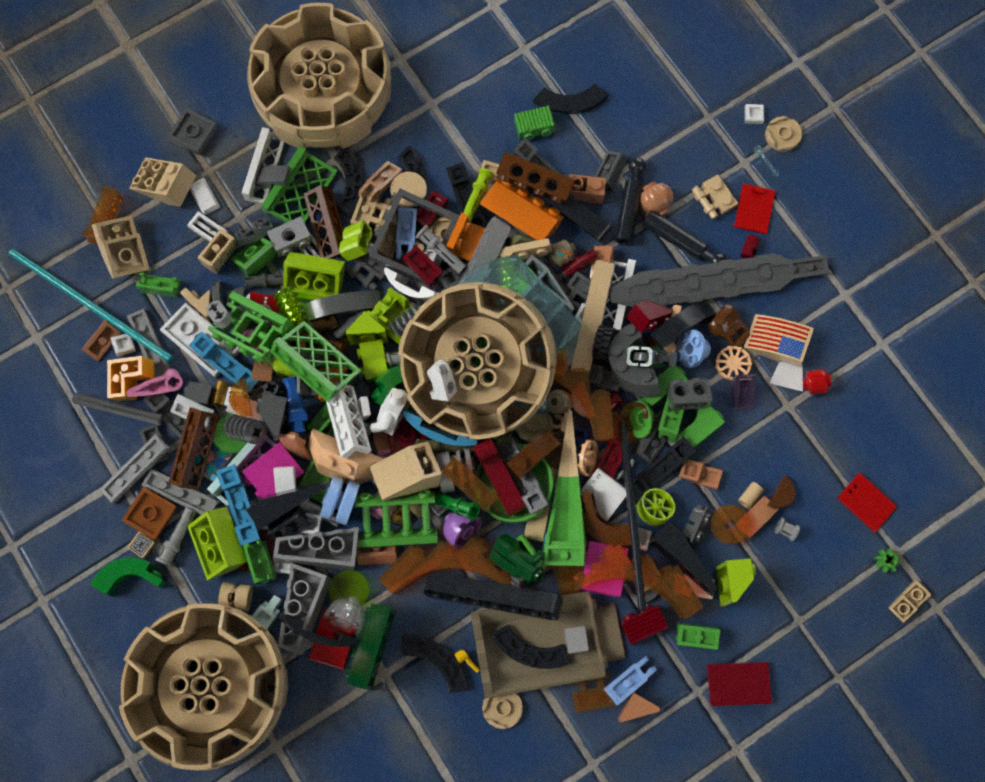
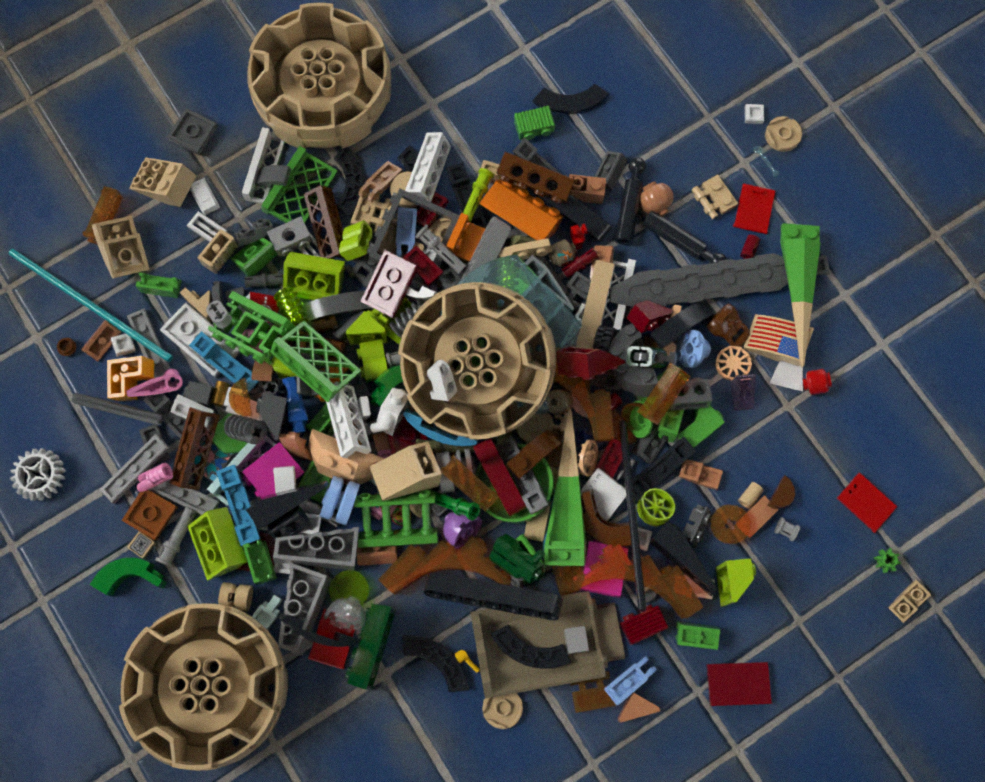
(34, 481): none -> white gear
(66, 347): none -> reddish brown plate
(154, 477): none -> bright pink hinge
(389, 284): none -> tile
(427, 165): none -> white fence
(577, 235): none -> red plate
(585, 362): none -> dark red slope
(664, 394): none -> clear orange container
(801, 254): none -> bright green plate

